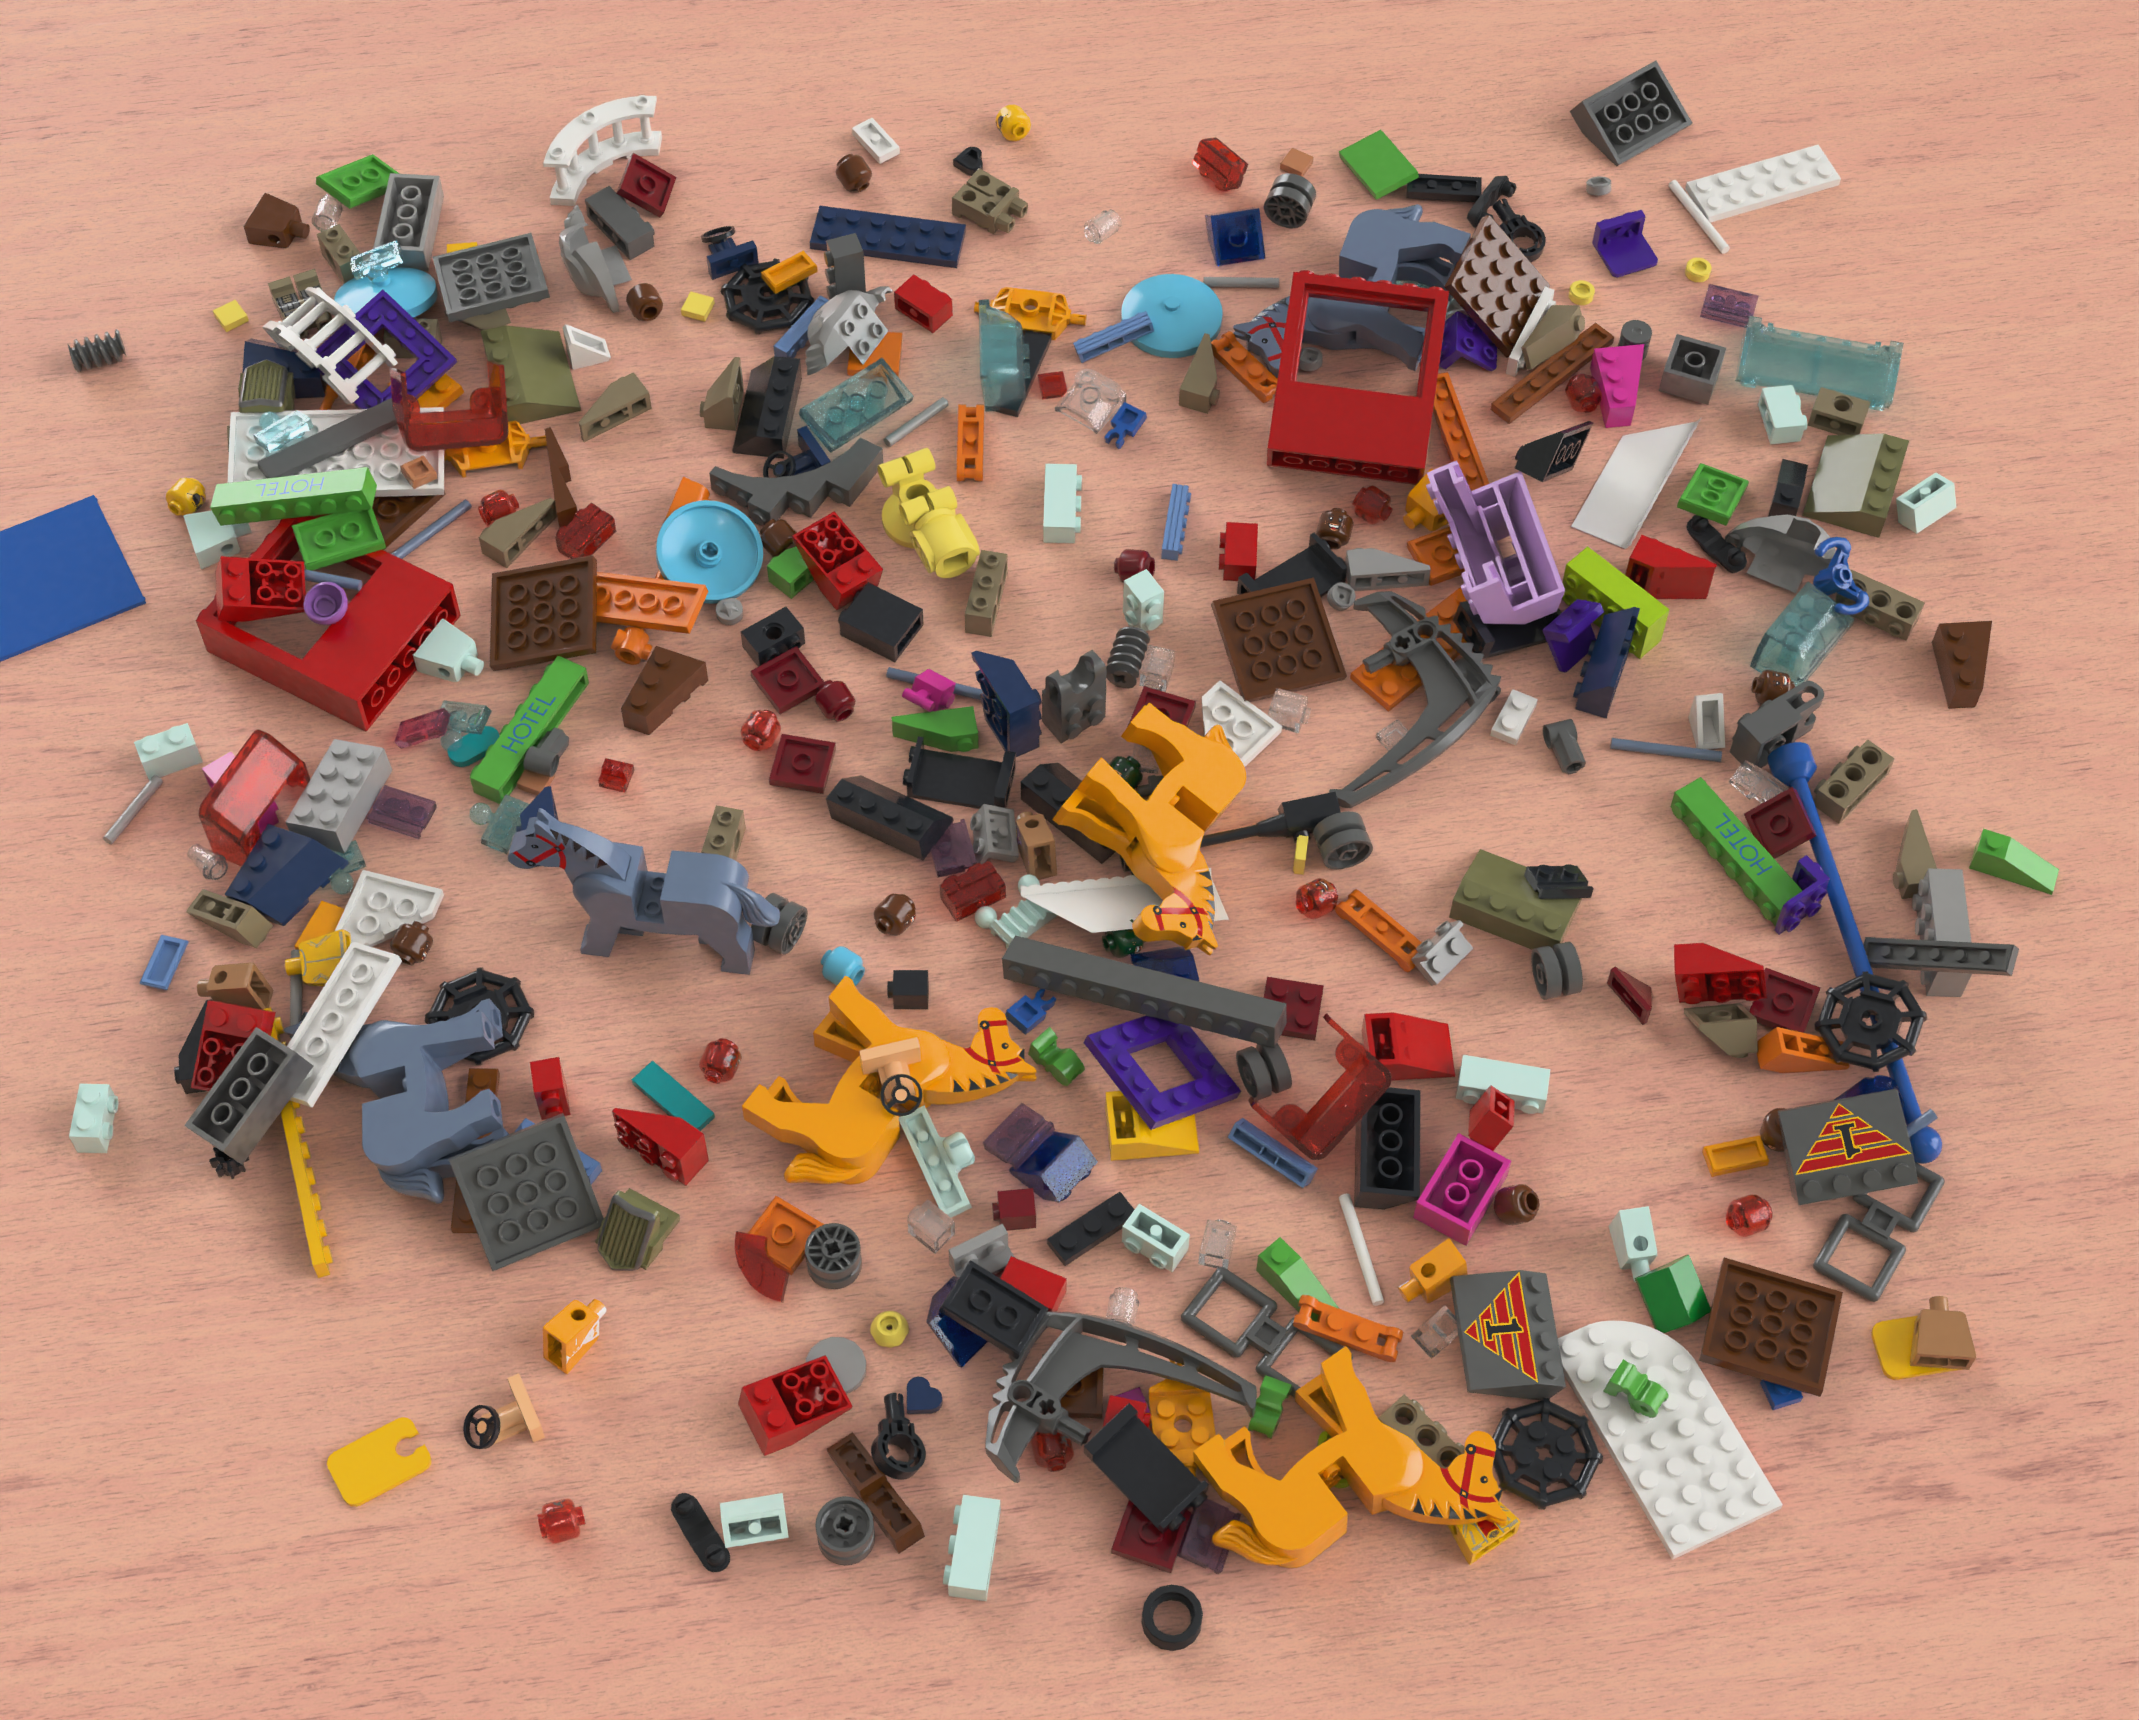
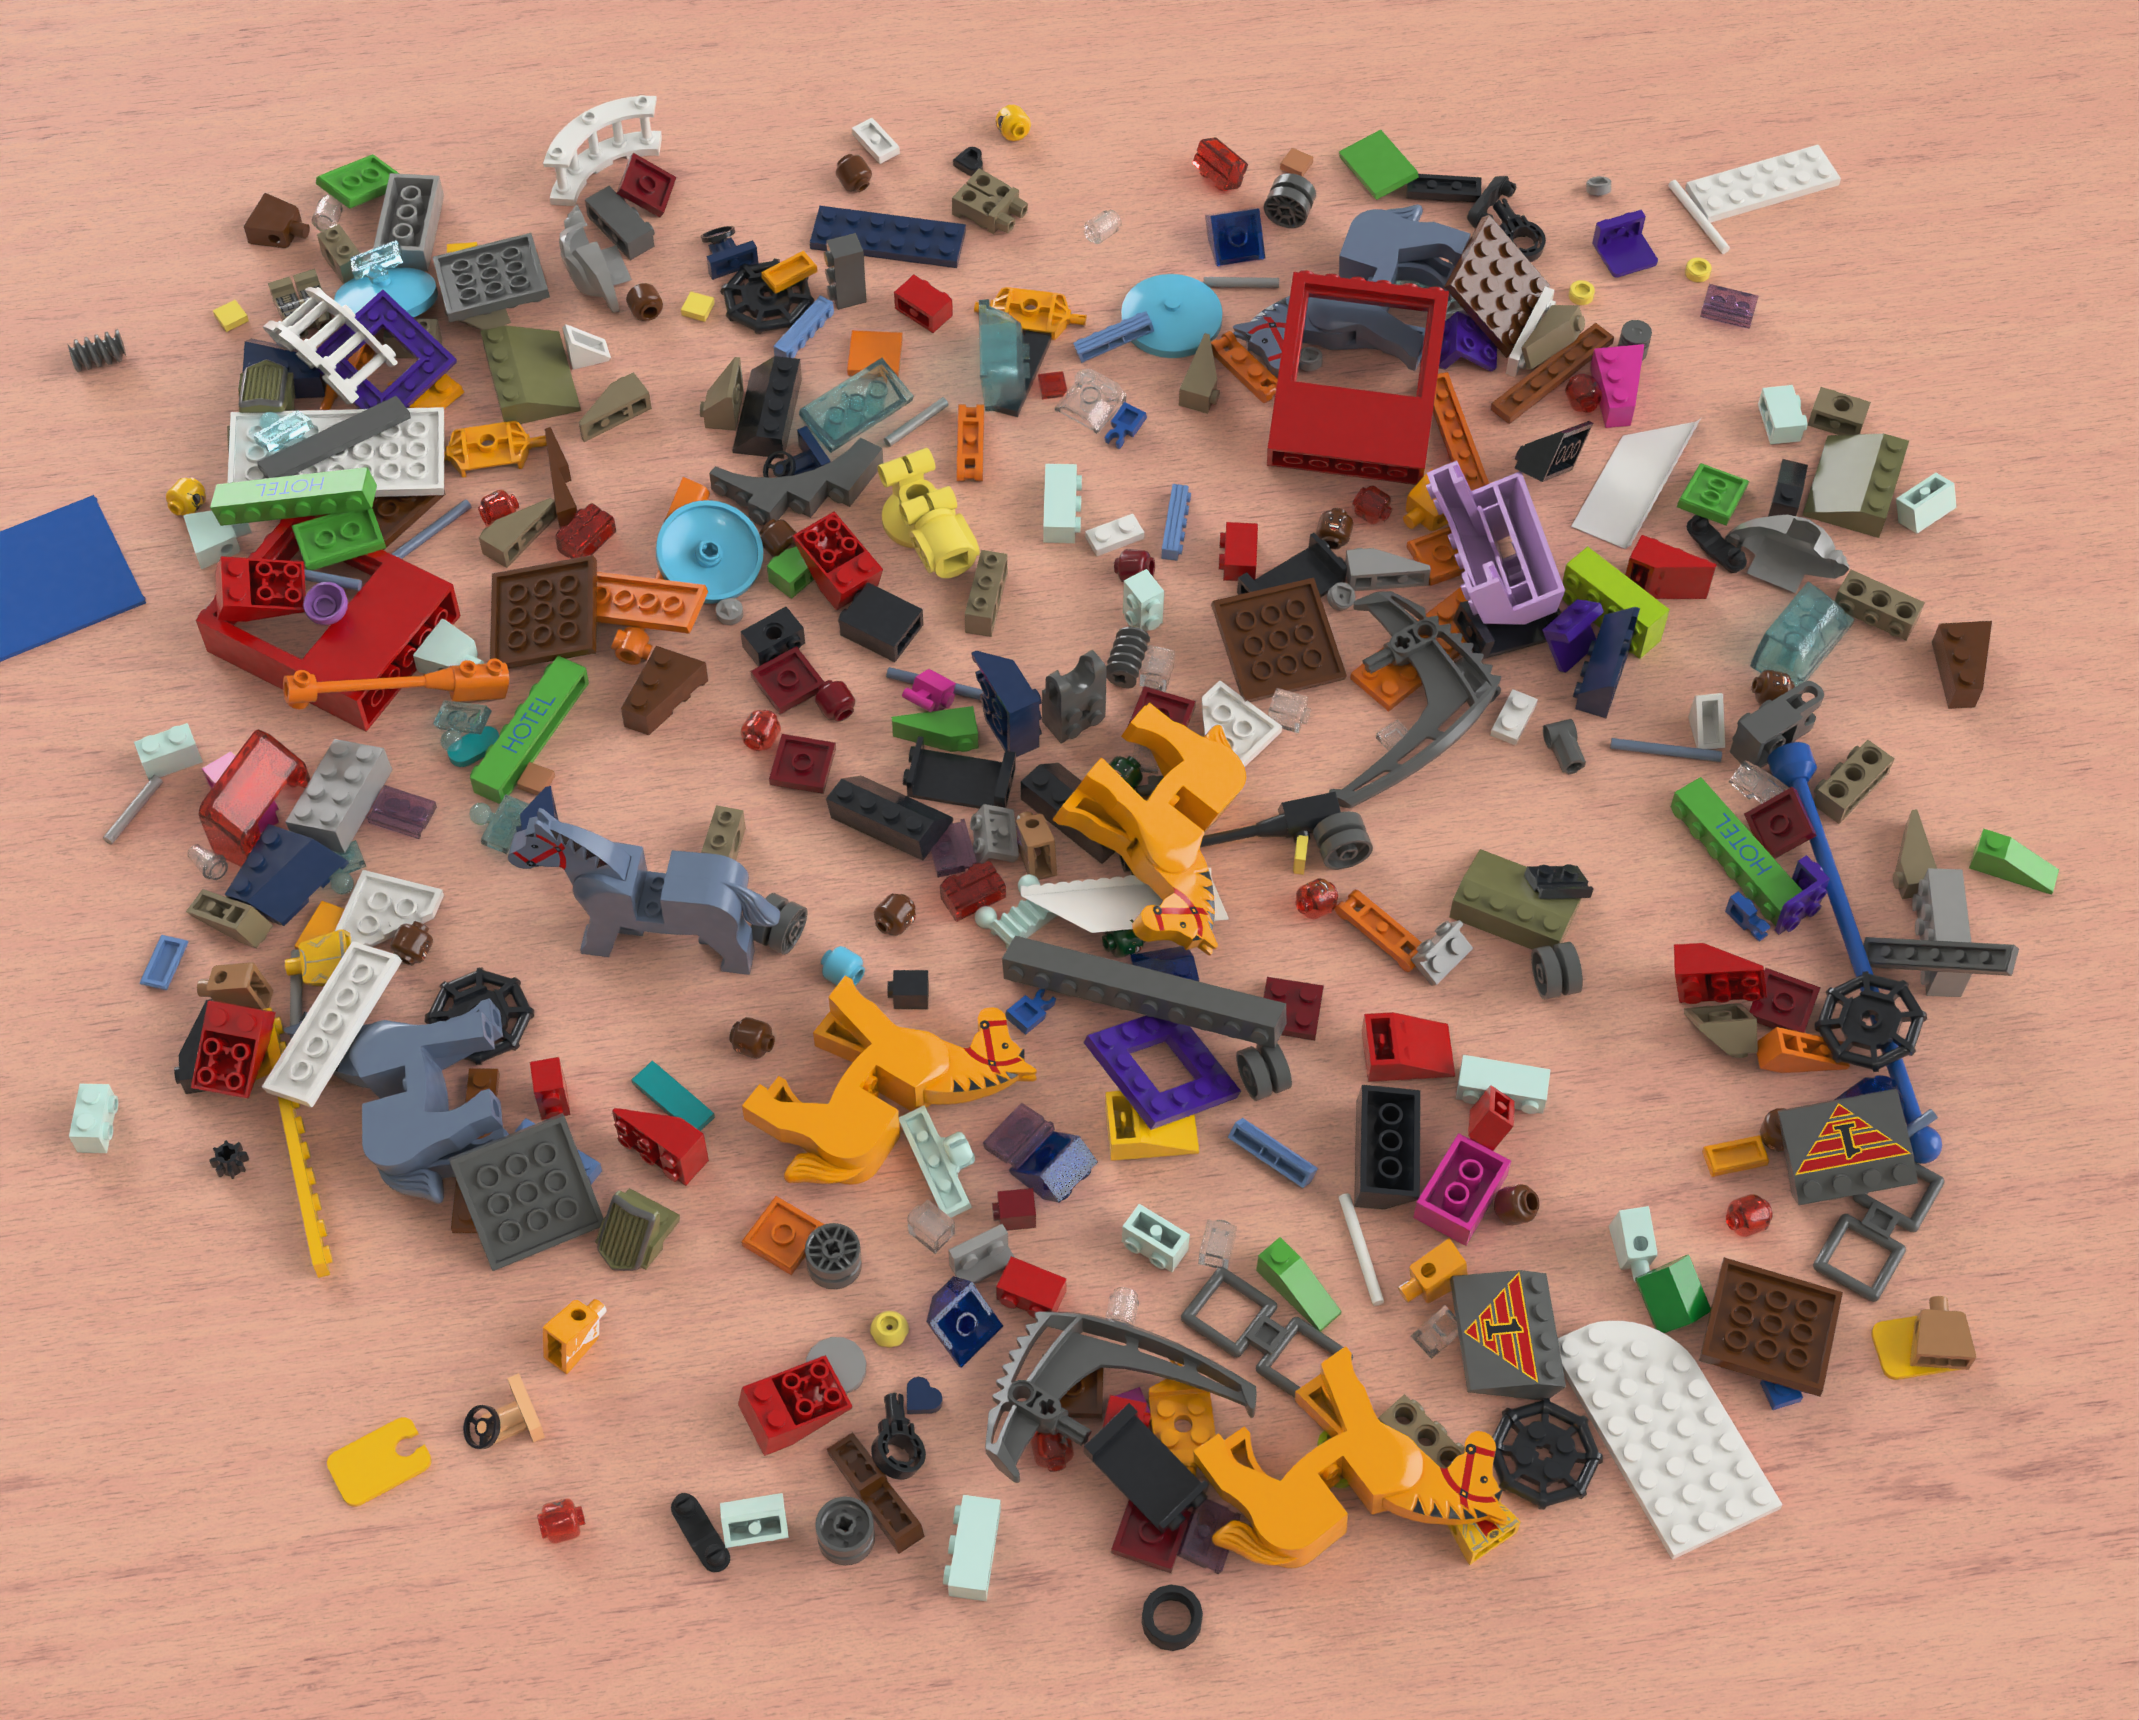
(249, 1095): flat silver brick -> none
(418, 472): nougat tile -> none
(422, 728): clear pink plate -> none
(463, 682): none -> orange bar
(479, 426): clear red windscreen -> none
(546, 756): dark grey piece -> none
(615, 775): clear red tile -> none
(720, 1061): clear red head -> none
(752, 1037): none -> reddish brown head
(758, 1268): clear red tile -> none
(845, 322): light grey animal -> none
(892, 1066): light nougat piece -> none
(993, 1309): black tile -> none
(1060, 1062): bright green leg -> none
(1090, 1229): black plate -> none
(1114, 535): none -> white plate
(1269, 1406): bright green leg -> none
(1340, 1107): clear red windscreen -> none
(1347, 1329): orange plate -> none
(1631, 114): dark grey slope -> none
(1632, 992): dark red slope -> none
(1642, 1394): bright green leg -> none
(1692, 369): flat silver brick -> none
(1744, 914): none -> blue plate
(1813, 361): clear light blue windscreen -> none
(1838, 577): blue piece -> none

